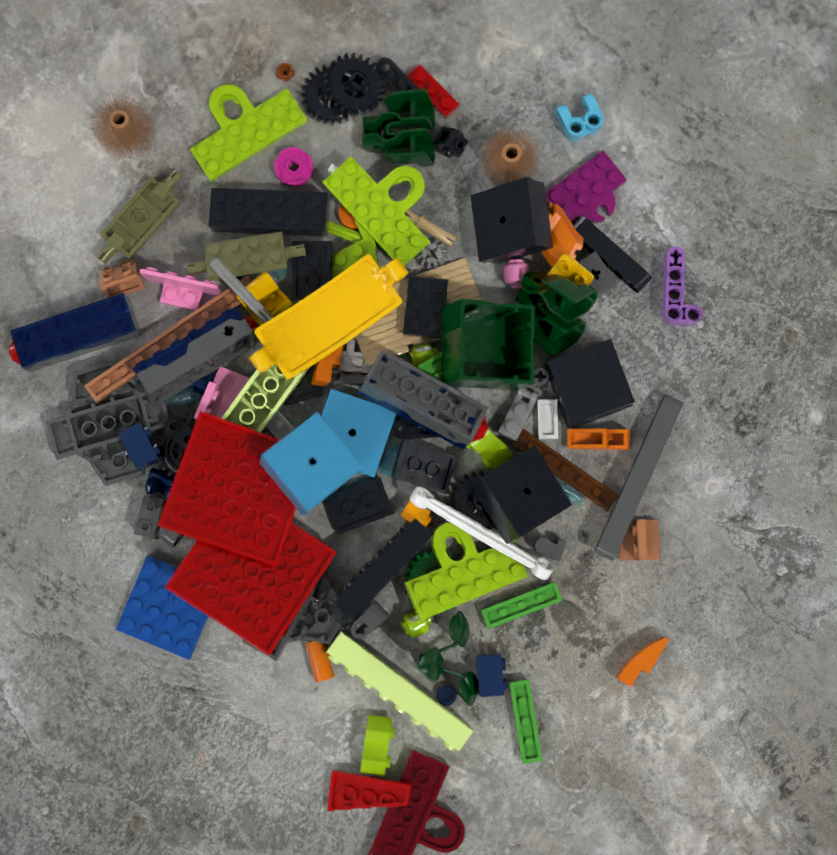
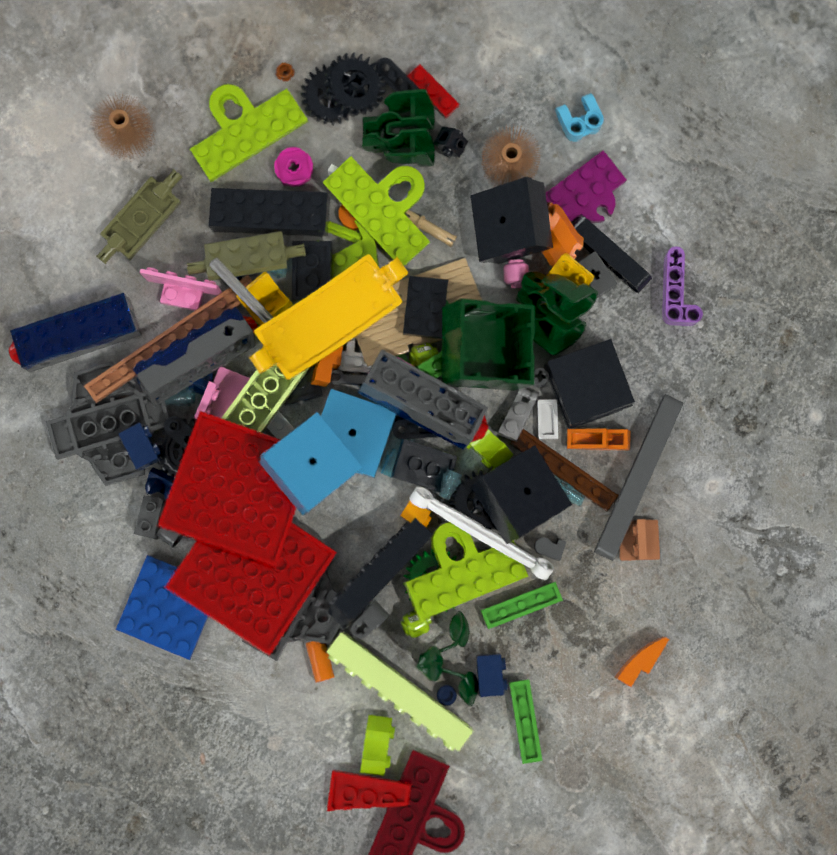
(120, 279): nougat bracket -> none
(359, 505): black plate -> none
(432, 263): light grey gear -> none
(449, 483): none -> clear light blue cone

